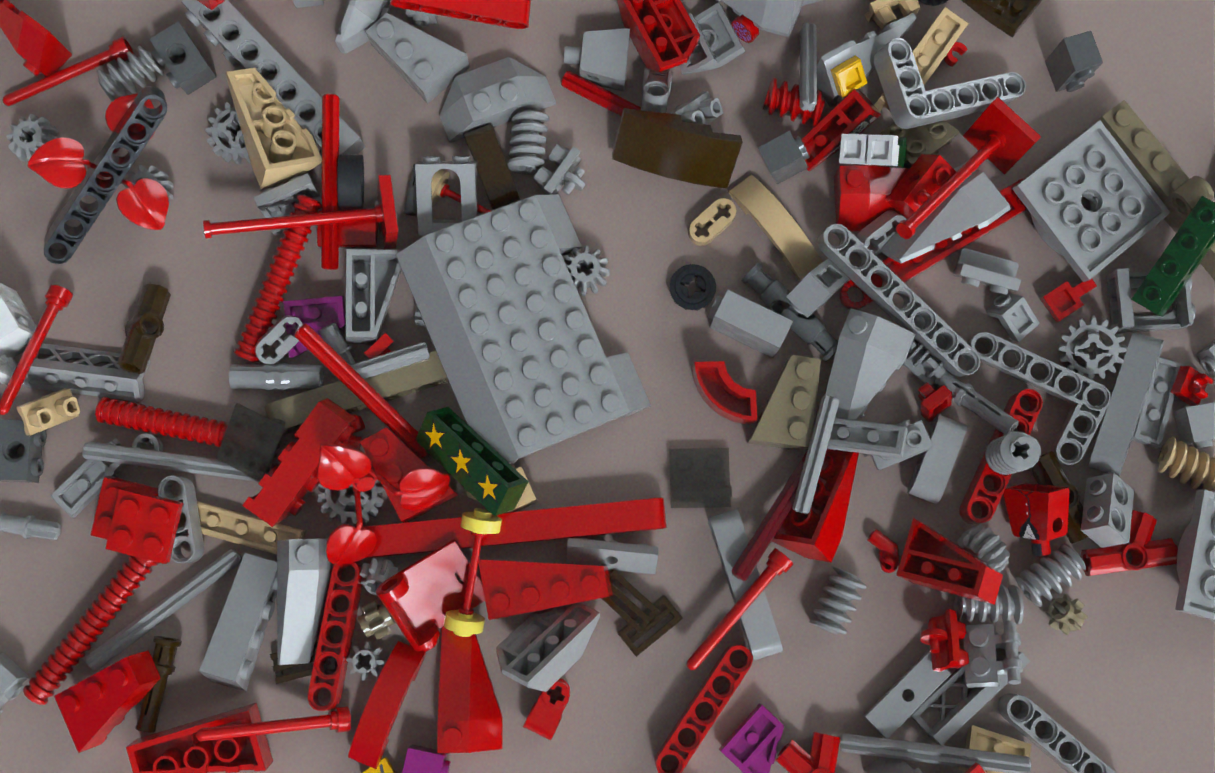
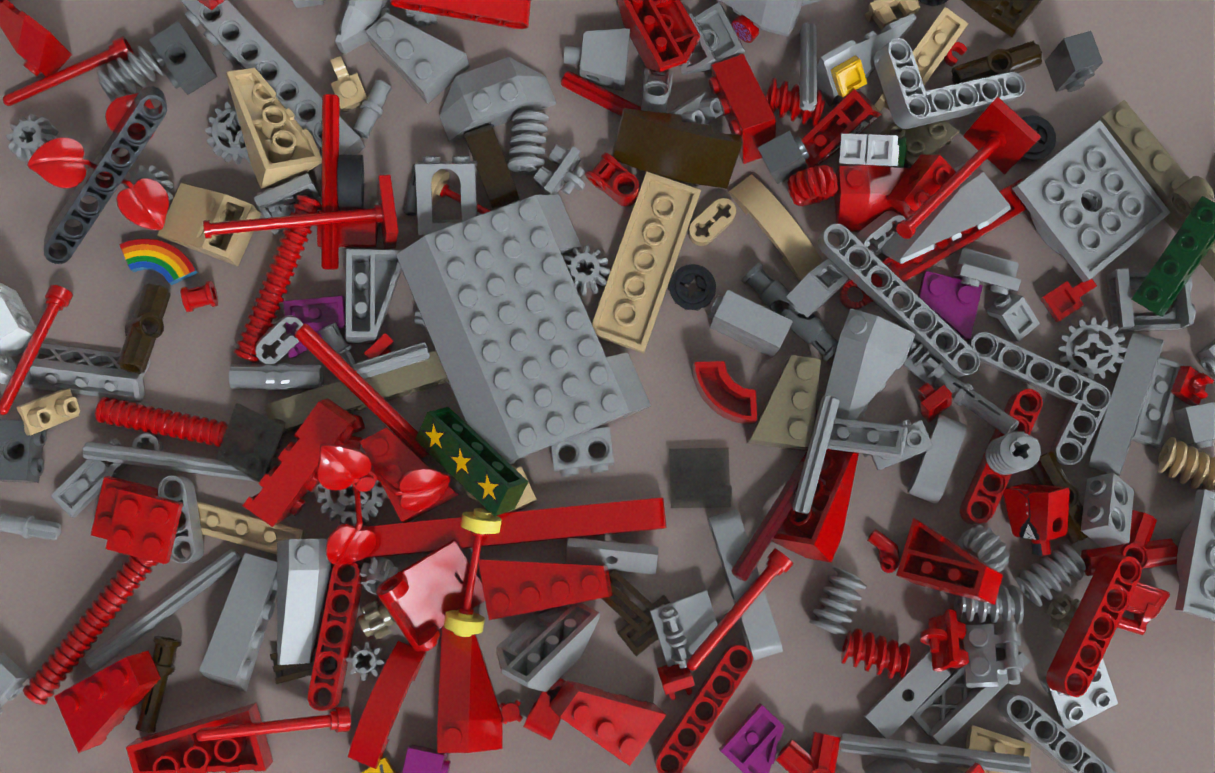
(159, 257): none -> tile
(195, 205): none -> tan slope
(199, 296): none -> red bush
(347, 87): none -> tan plate
(371, 109): none -> light grey pin
(510, 712): none -> red piece
(583, 460): none -> light grey brick
(608, 719): none -> red wedge
(610, 177): none -> red piece
(645, 262): none -> tan plate
(675, 679): none -> red tile
(684, 627): none -> light grey hinge
(743, 105): none -> red wedge
(813, 185): none -> red gear
(876, 652): none -> red piece
(951, 301): none -> magenta wing
(1010, 60): none -> dark brown piece
(1047, 140): none -> black gear
(1097, 699): none -> hinge
(1102, 607): none -> red beam
(1146, 604): none -> red piece

